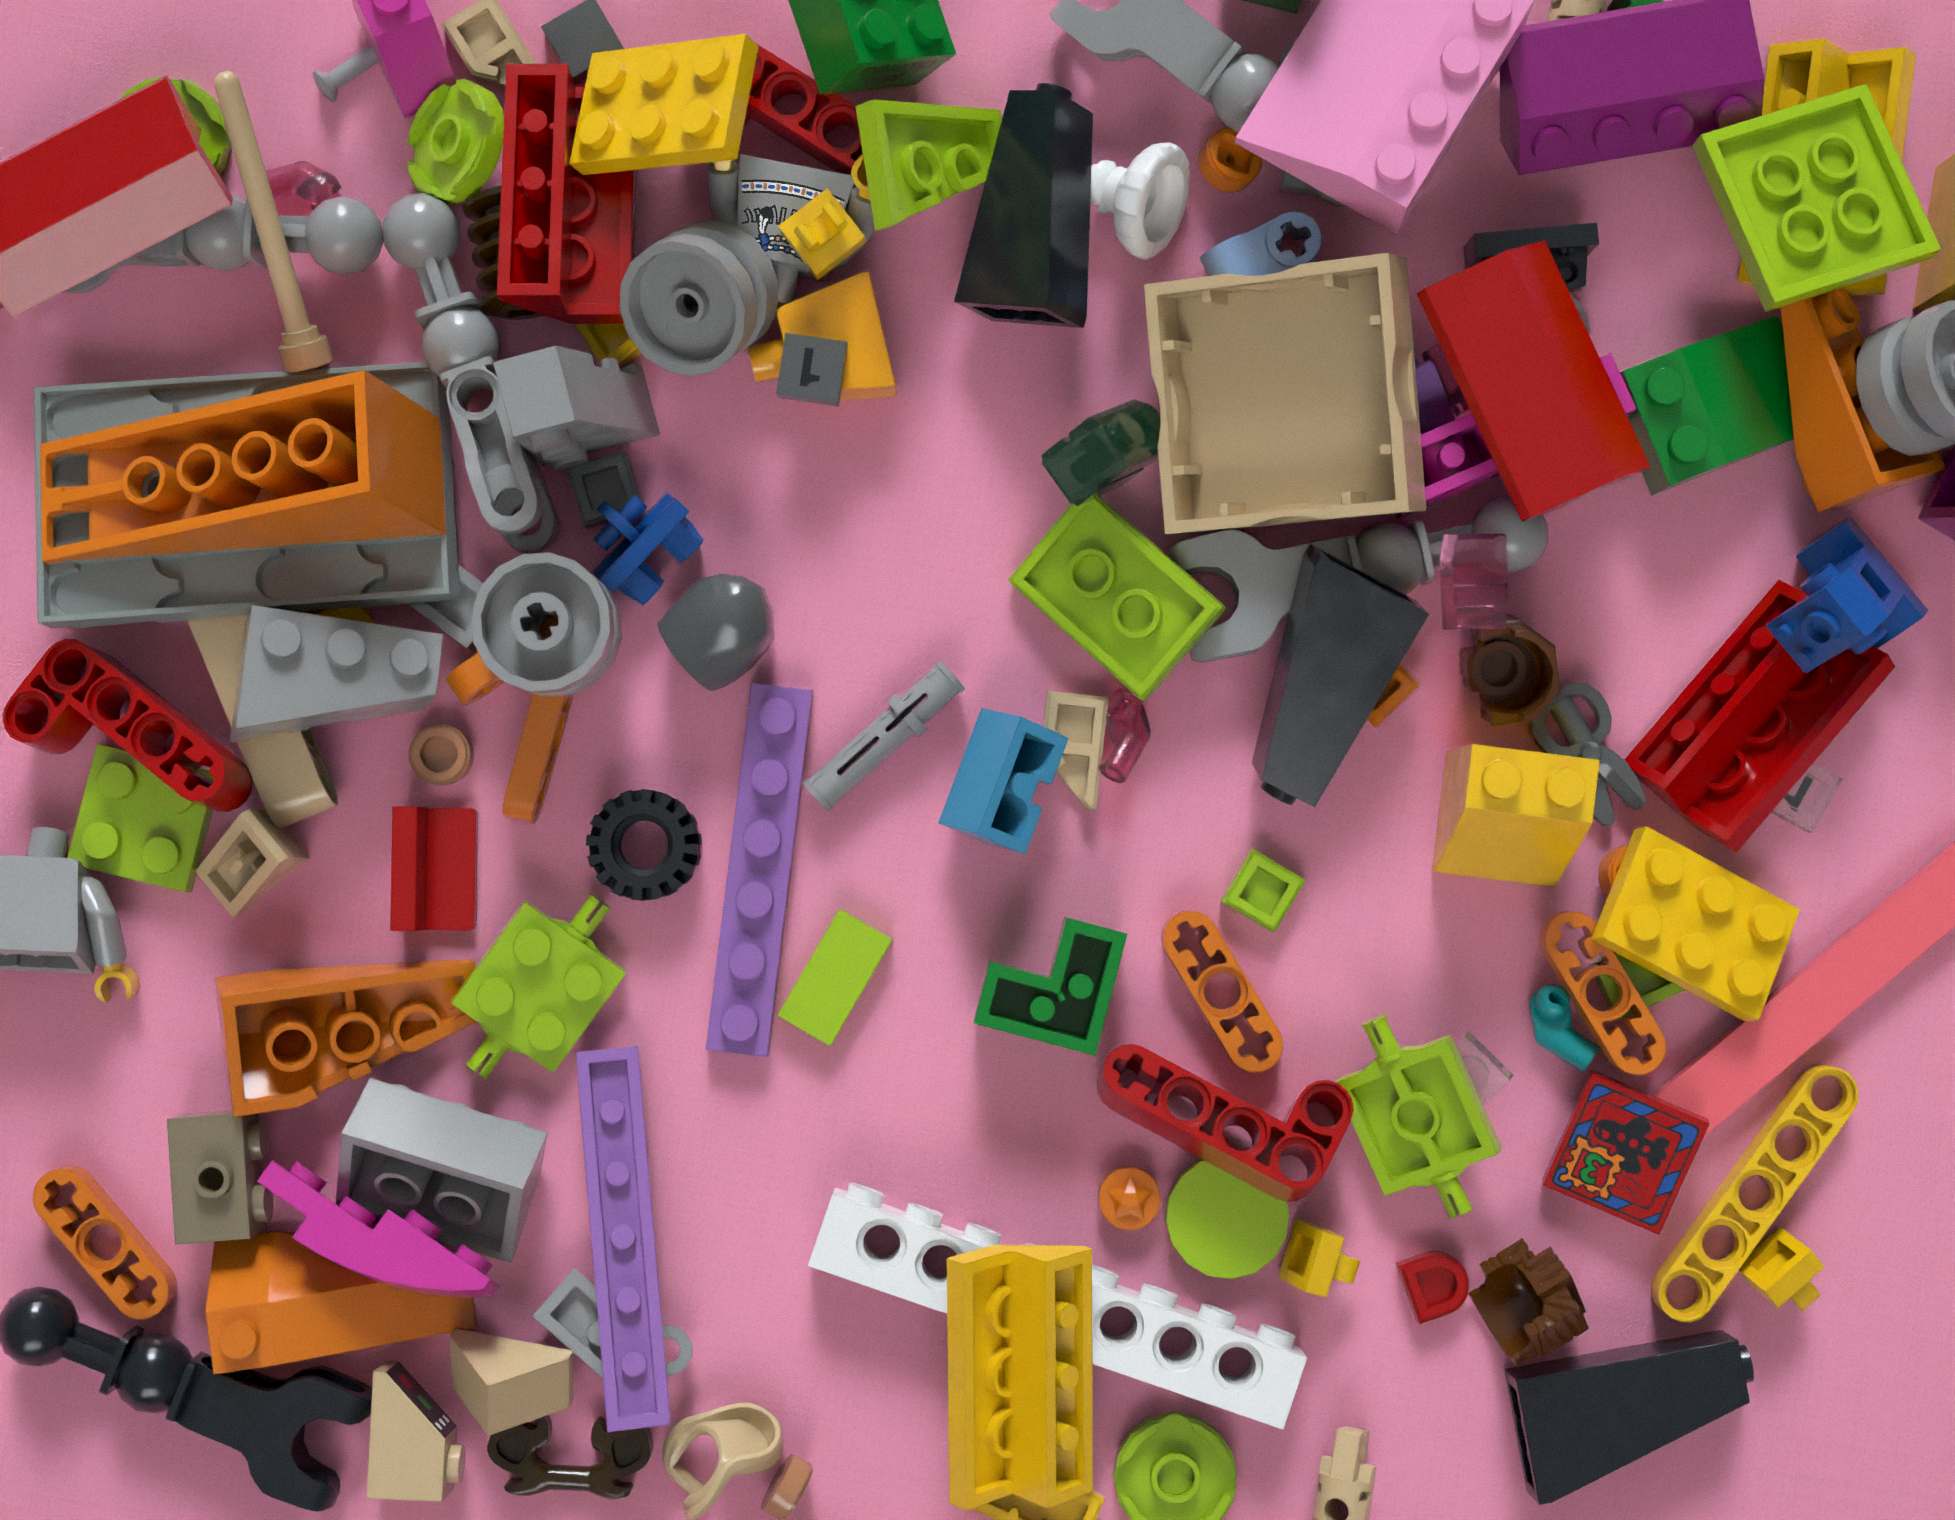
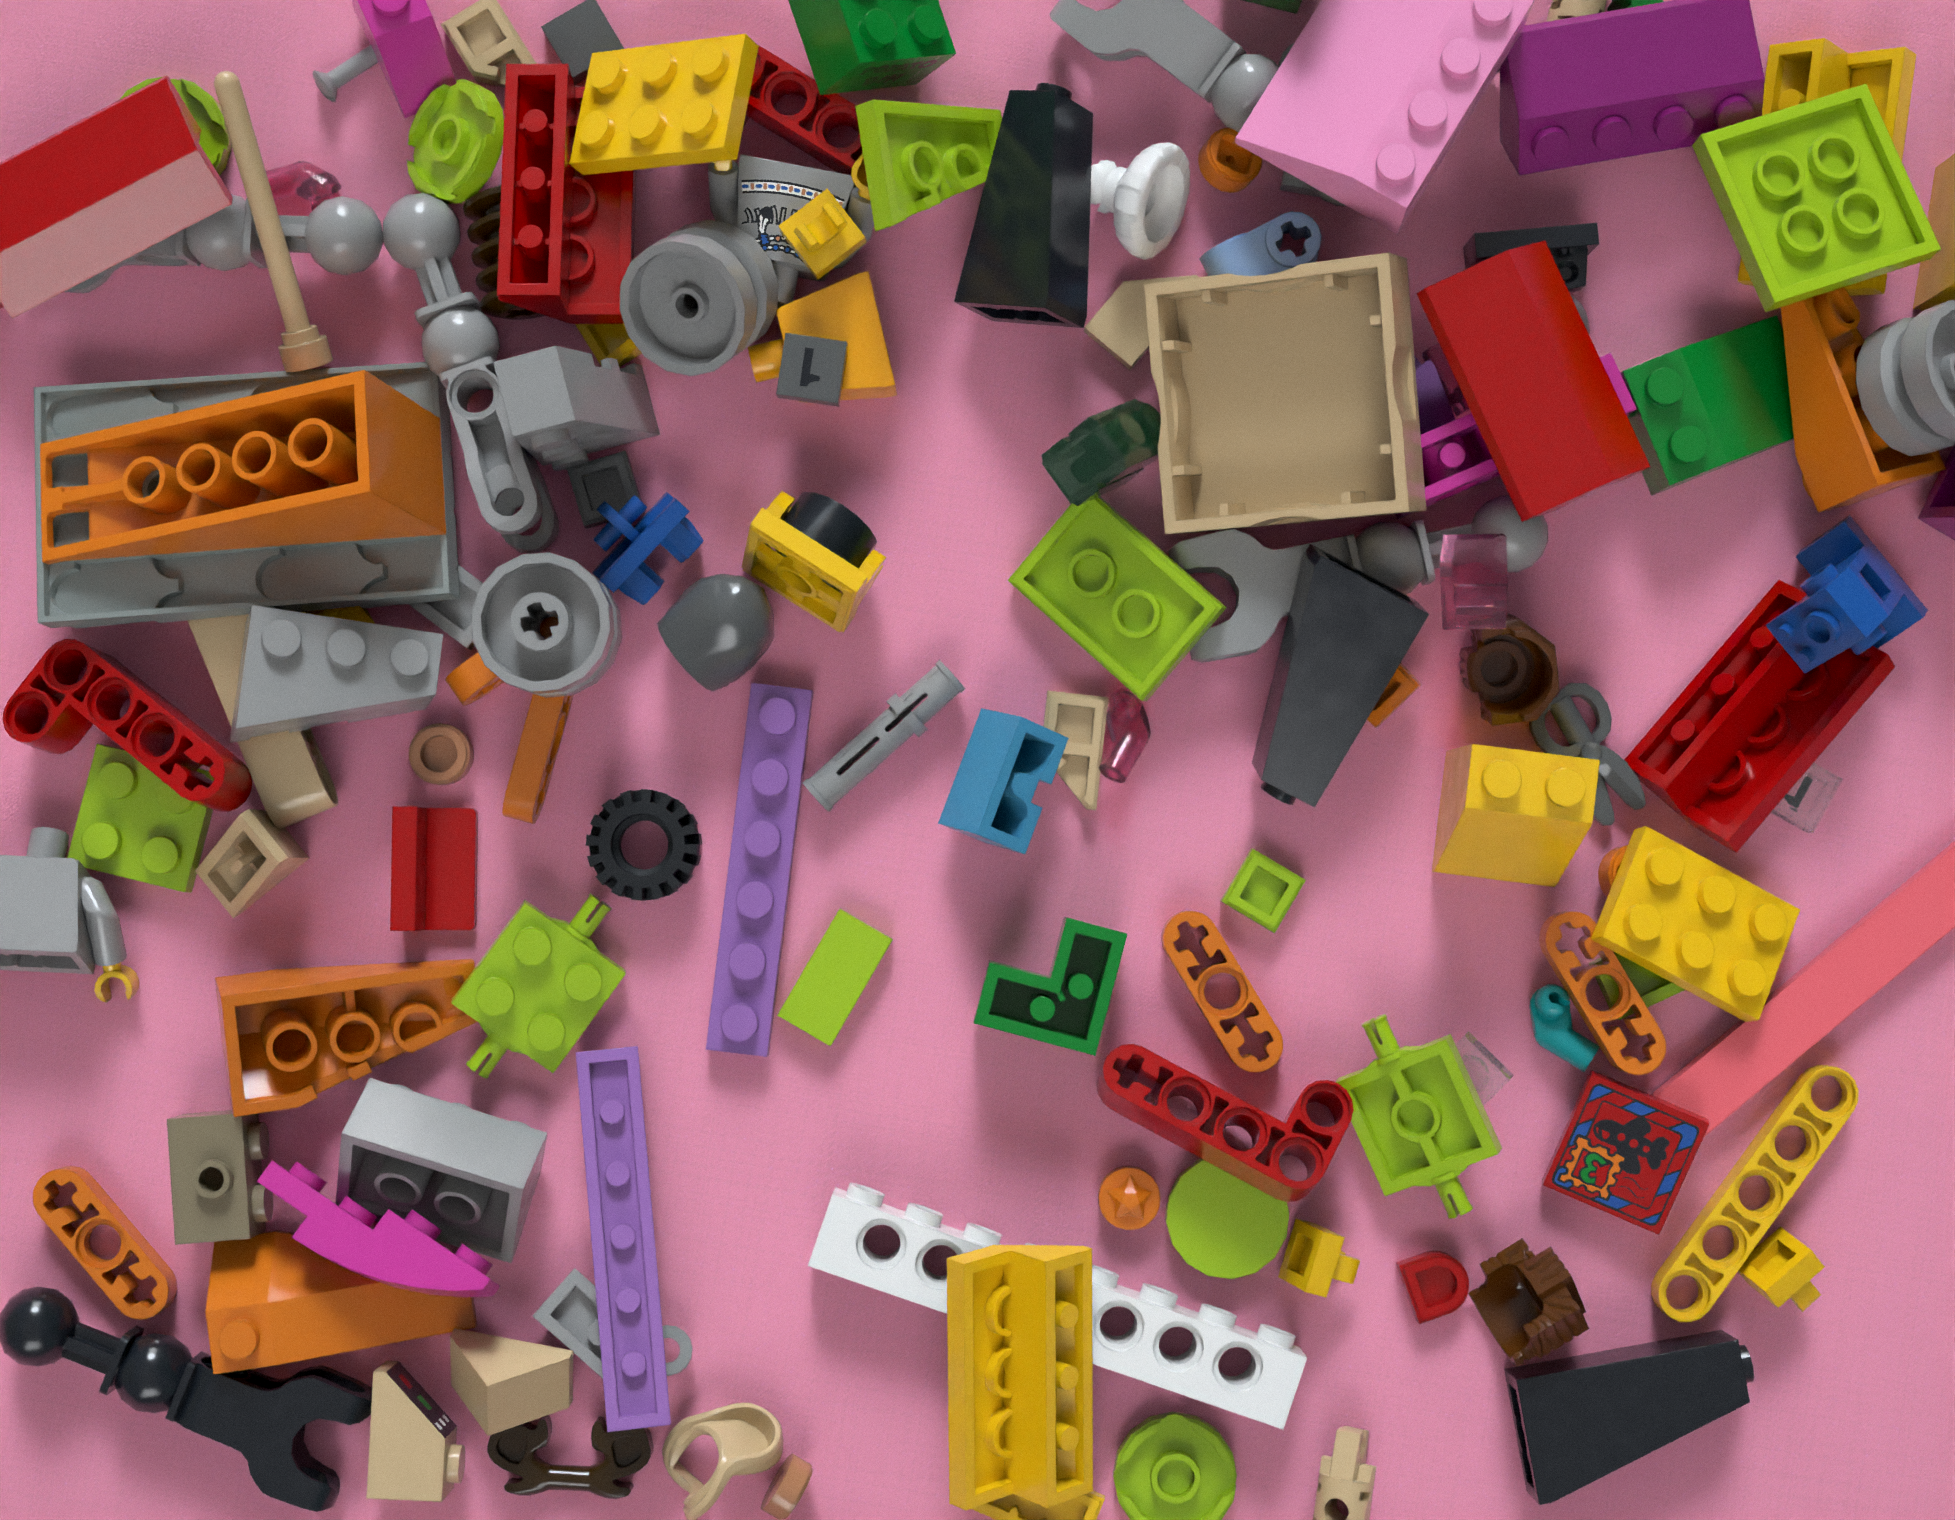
(817, 555): none -> yellow piece
(1122, 321): none -> tan tile

